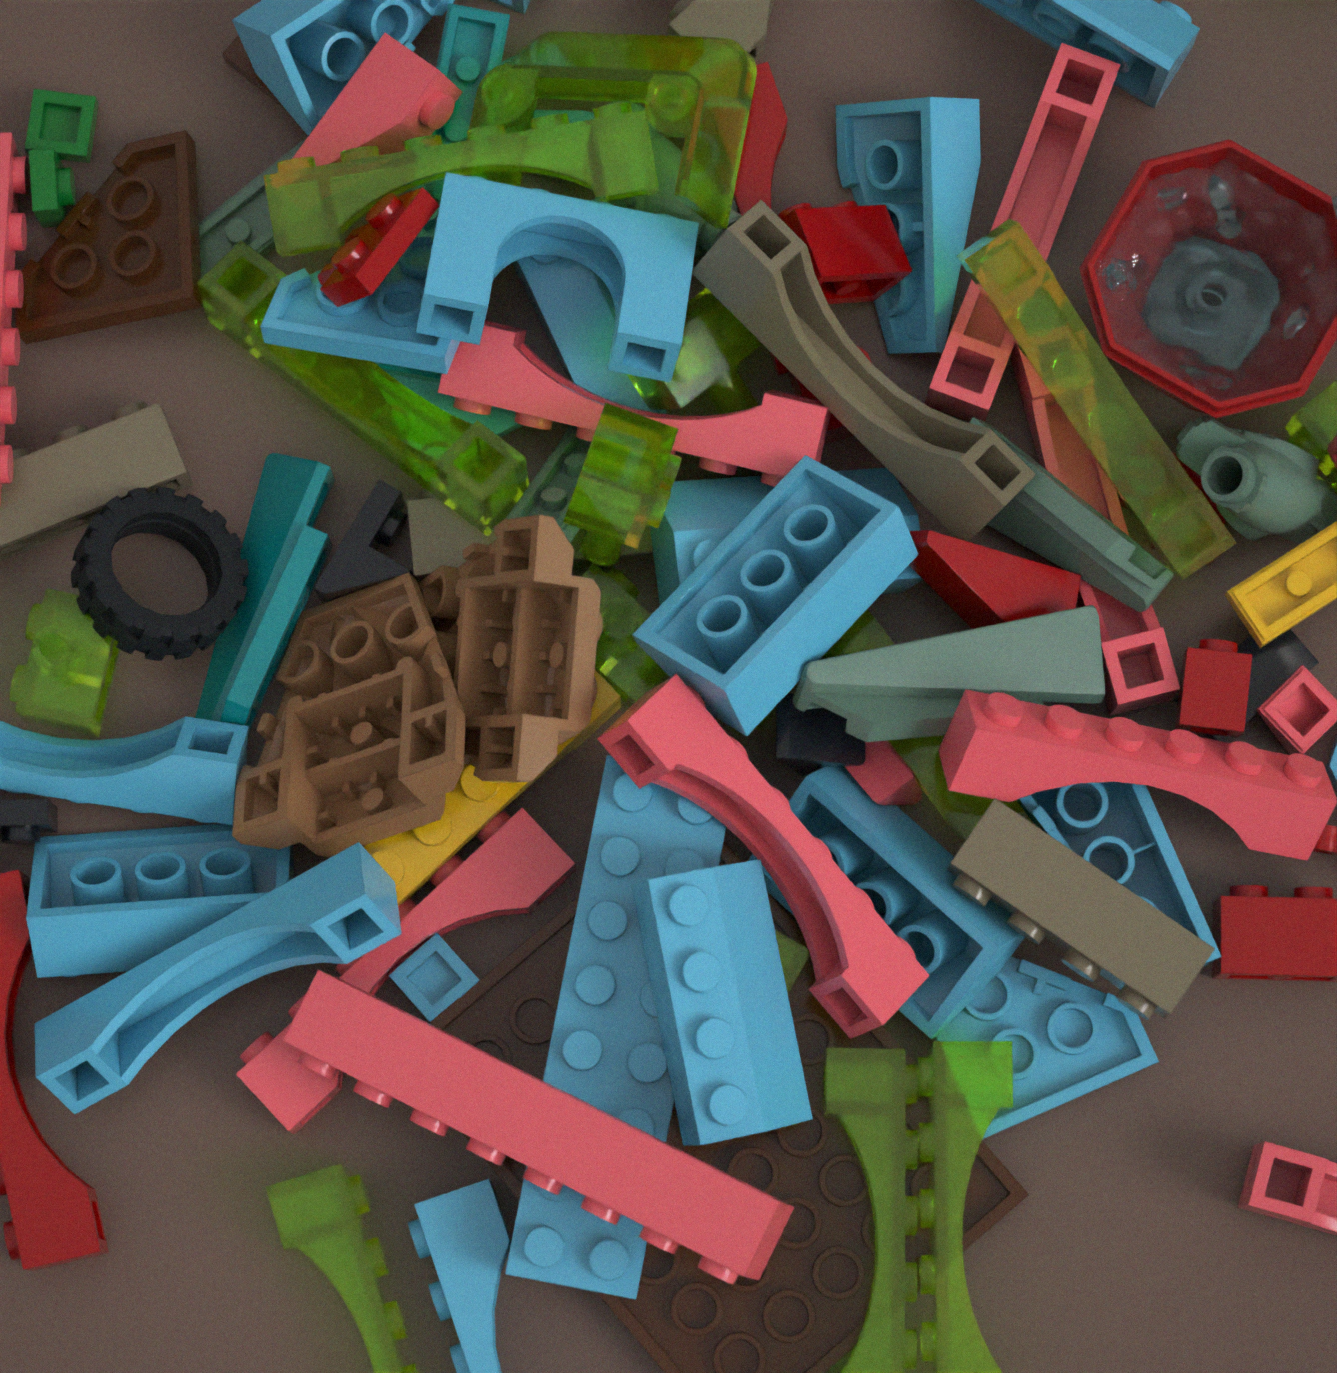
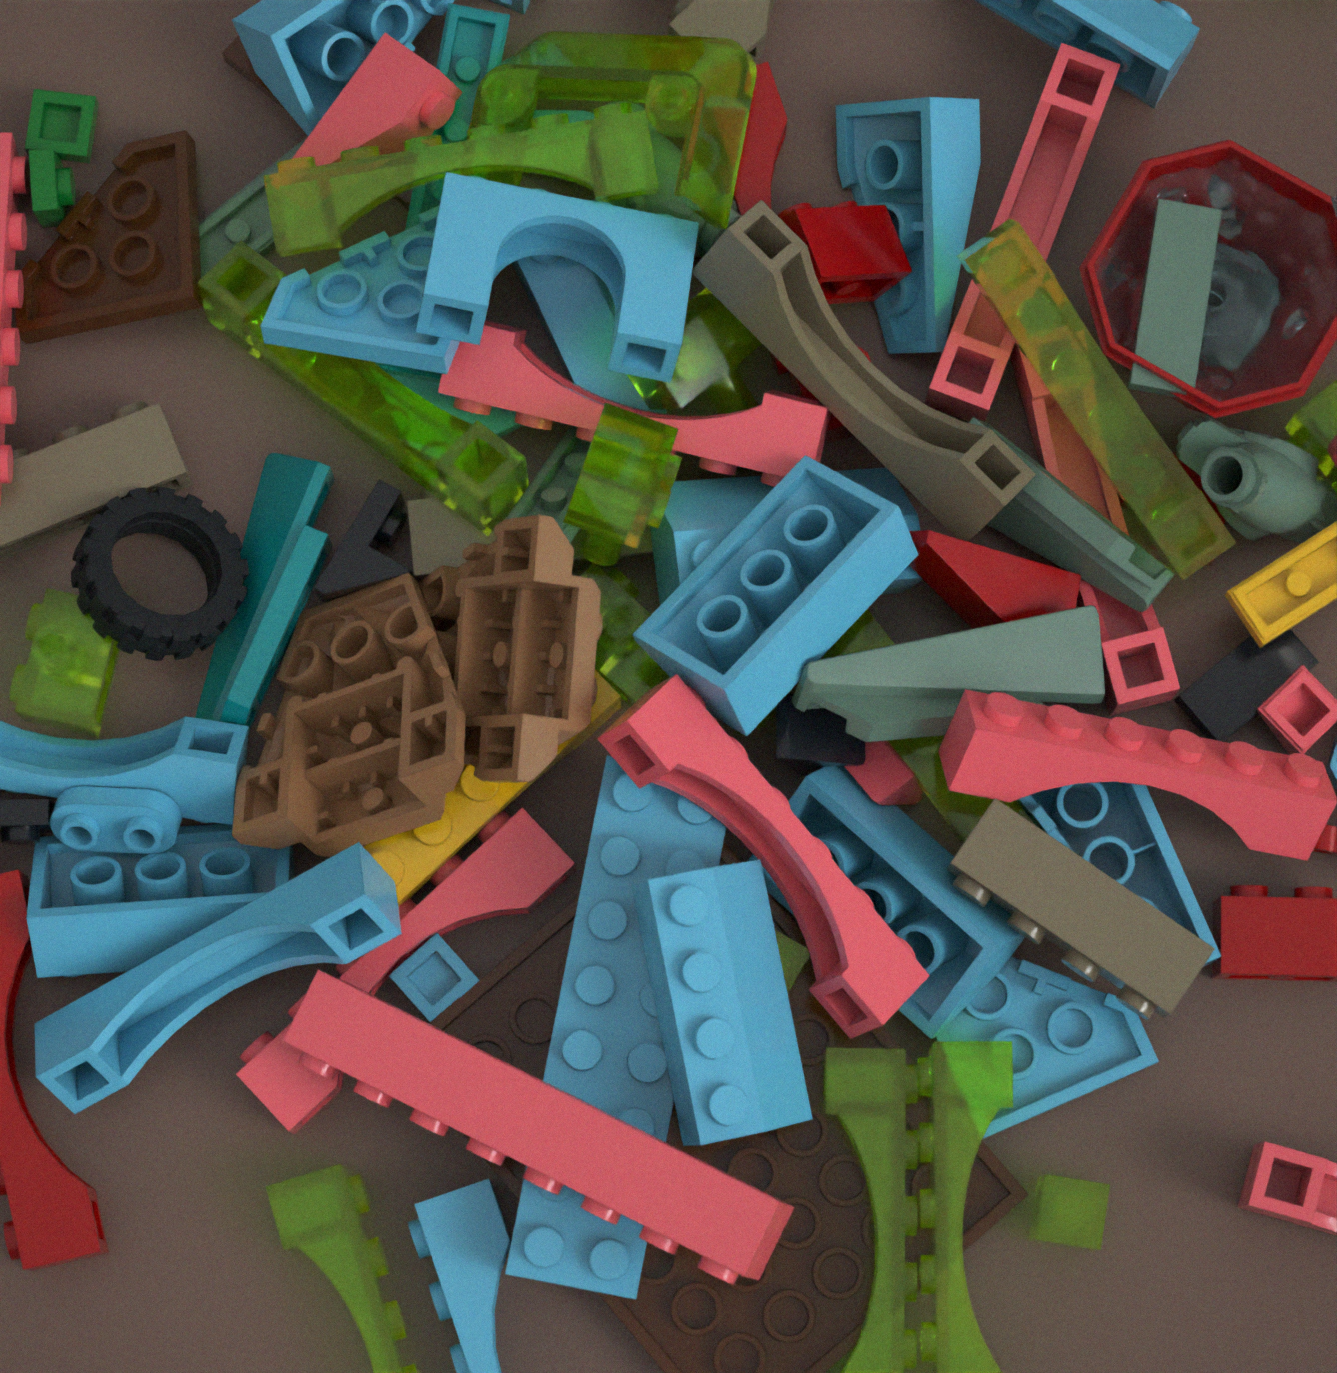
(116, 819): none -> medium azure plate
(376, 247): red hinge -> none
(1069, 1212): none -> clear neon green brick
(1175, 294): none -> sand green tile
(1214, 689): red brick -> none

